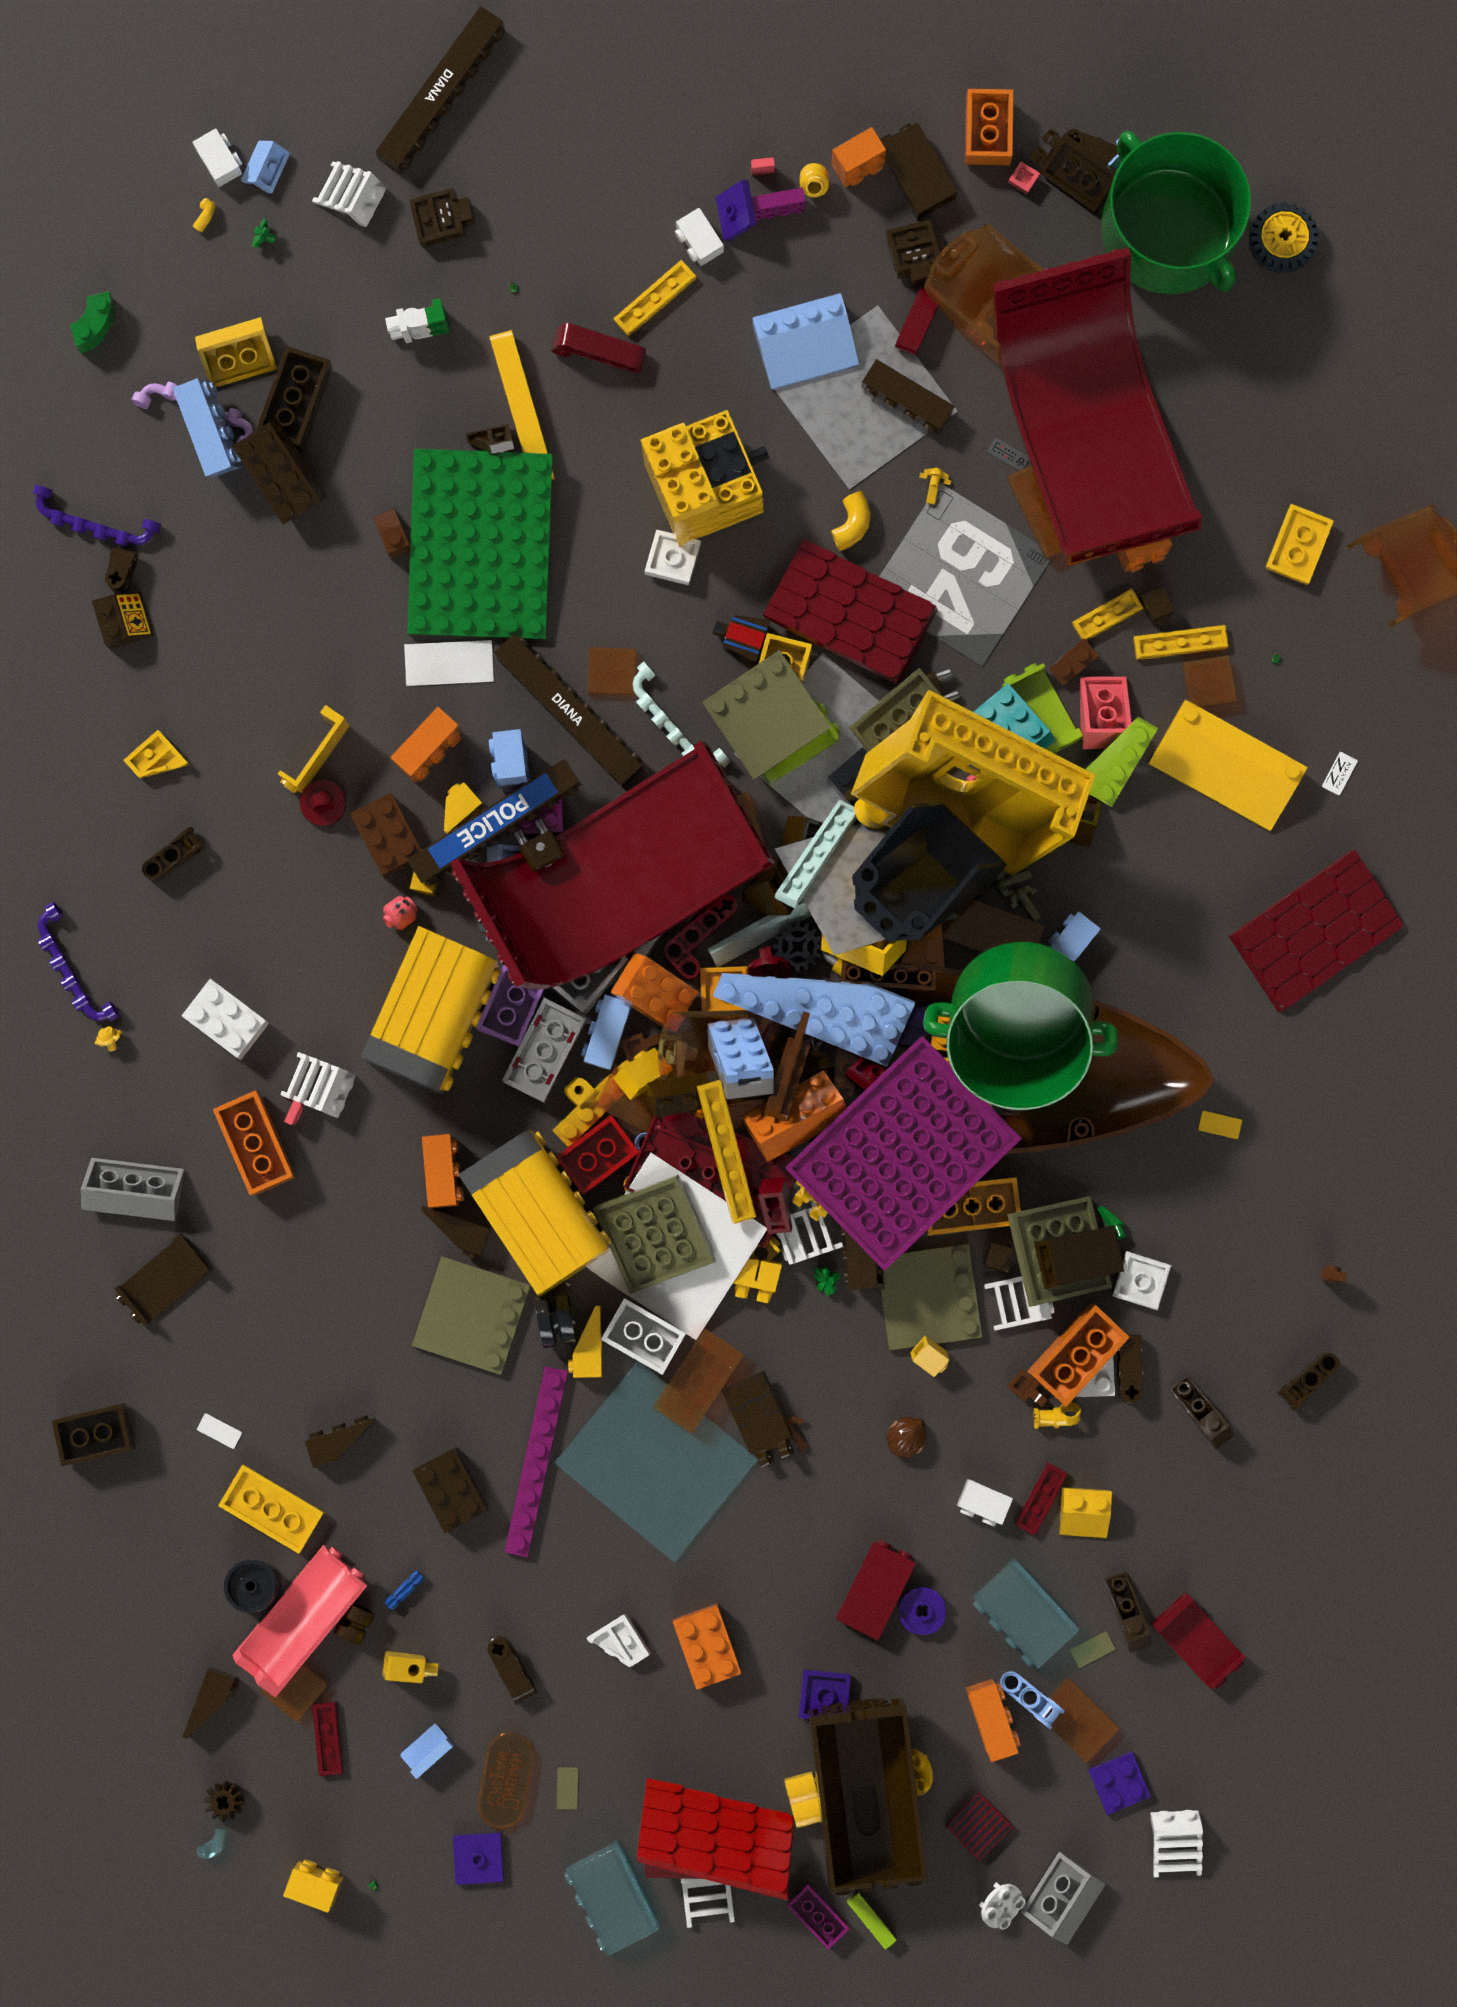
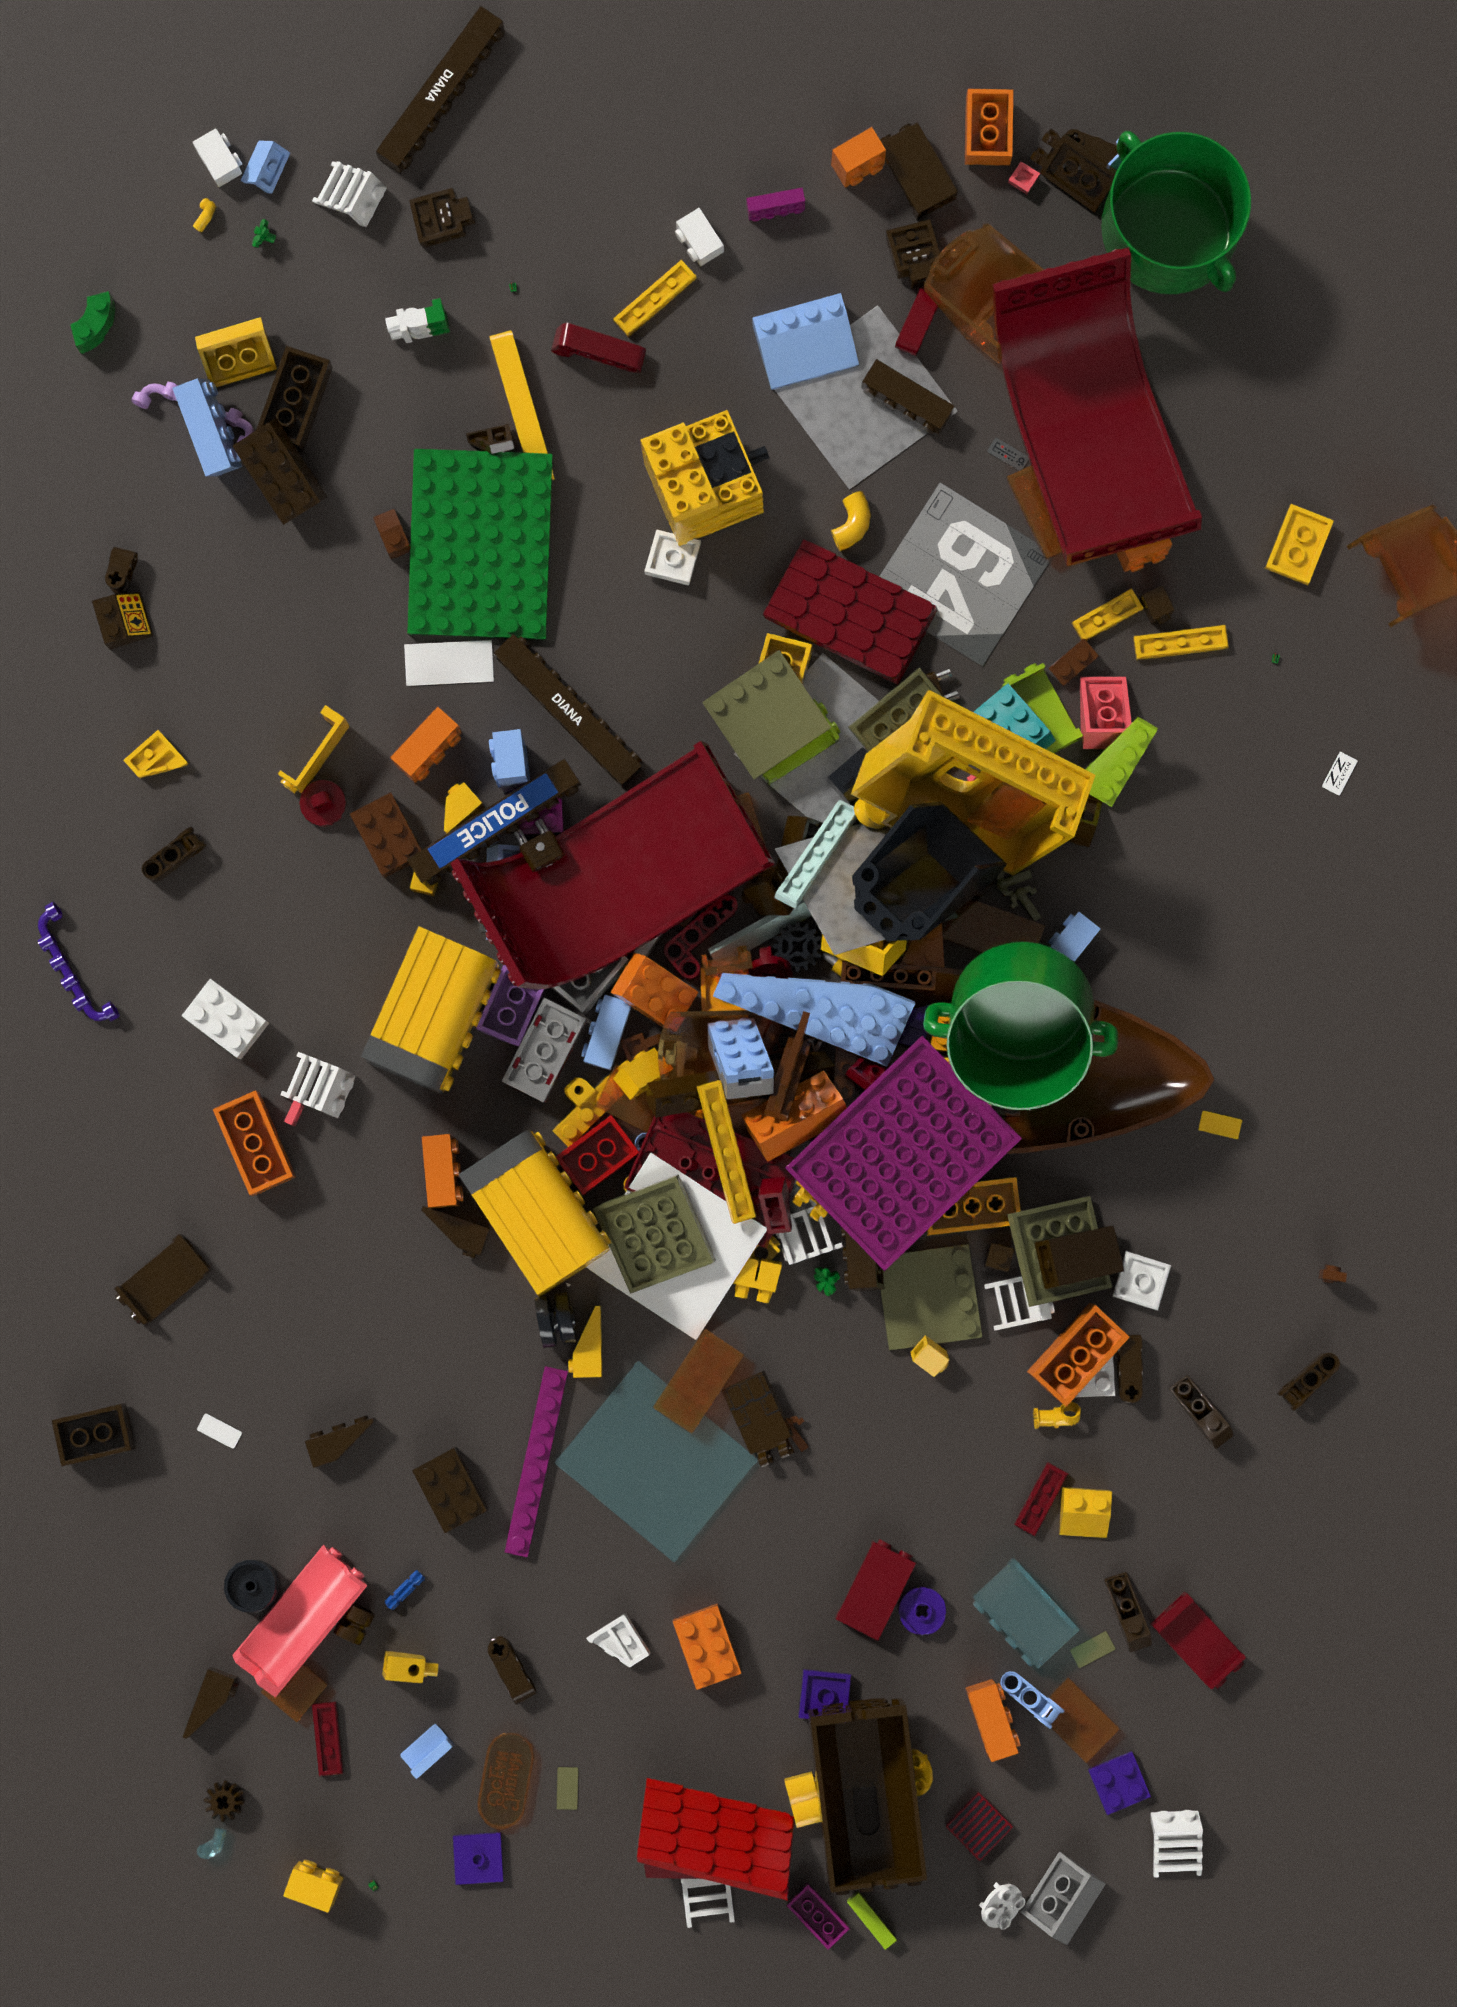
(81, 525): dark purple bar -> none
(108, 1037): yellow plant -> none
(132, 1189): light grey slope -> none
(271, 1509): yellow plate -> none
(399, 912): coral head -> none
(471, 1315): olive plate -> none
(611, 671): clear orange tile -> none
(612, 1898): clear light blue panel -> none
(643, 1336): white brick -> none
(660, 717): light aqua bar -> none
(735, 210): dark purple plate -> none
(737, 964): none -> clear orange piece
(743, 636): torso -> none
(762, 166): coral tile -> none
(814, 180): yellow head -> none
(906, 1437): reddish brown hair -> none
(936, 474): yellow piece -> none
(984, 1502): white brick -> none
(1005, 811): none -> clear orange tile
(1025, 1386): reddish brown plate -> none
(1111, 1219): green bar -> none
(1209, 681): clear orange plate -> none
(1227, 765): yellow slope -> none
(1291, 223): wheel -> none
(1316, 930): dark red piece -> none

